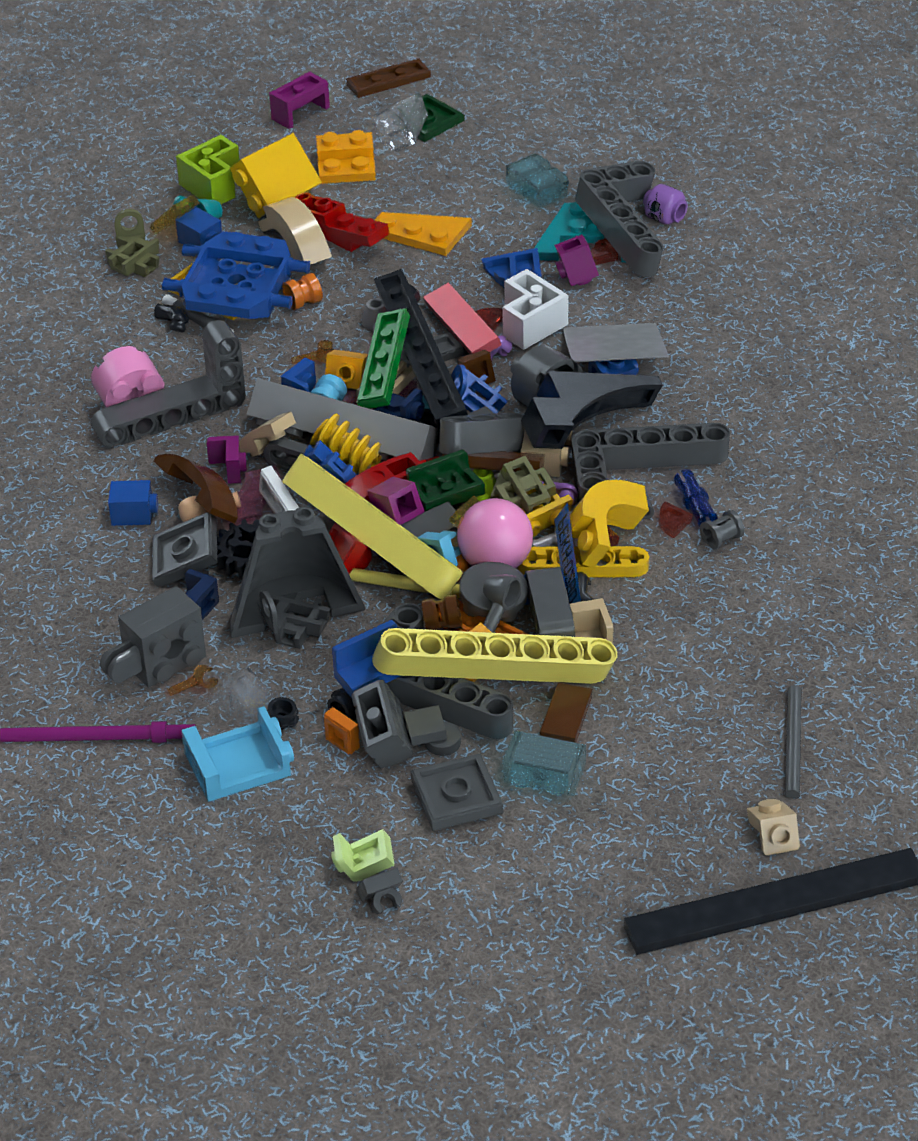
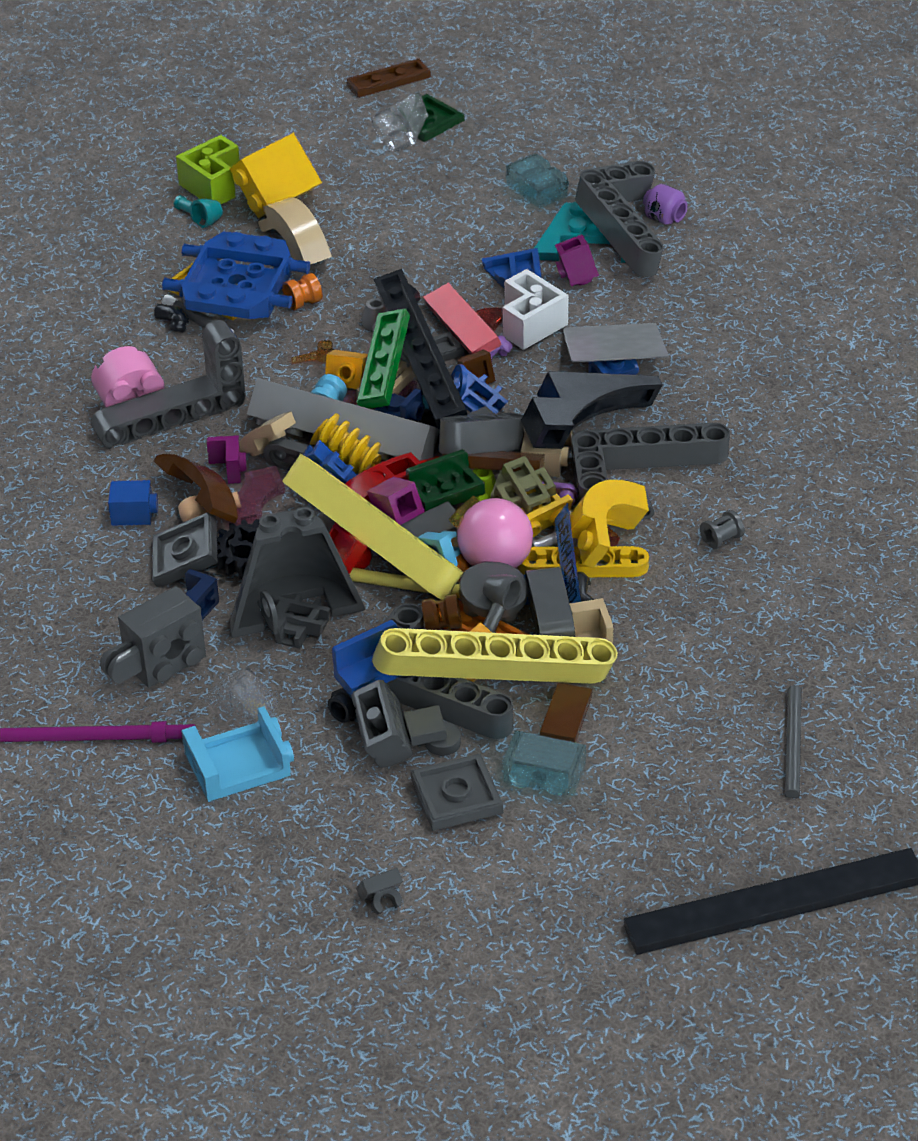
(133, 251): olive piece -> none
(173, 213): clear yellow tile -> none
(196, 679): clear orange hand -> none
(197, 227): blue brick -> none
(275, 491): white tile -> none
(285, 712): black plate -> none
(297, 94): magenta panel -> none
(301, 376): blue bracket -> none
(341, 731): orange tile -> none
(342, 227): red slope -> none
(345, 157): light orange plate -> none
(364, 856): yellowish green bracket -> none
(425, 232): light orange wing -> none
(532, 368): dark grey brick -> none
(603, 252): clear red tile -> none
(673, 519): clear red tile -> none
(694, 497): clear blue pin -> none
(776, 826): tan bracket -> none

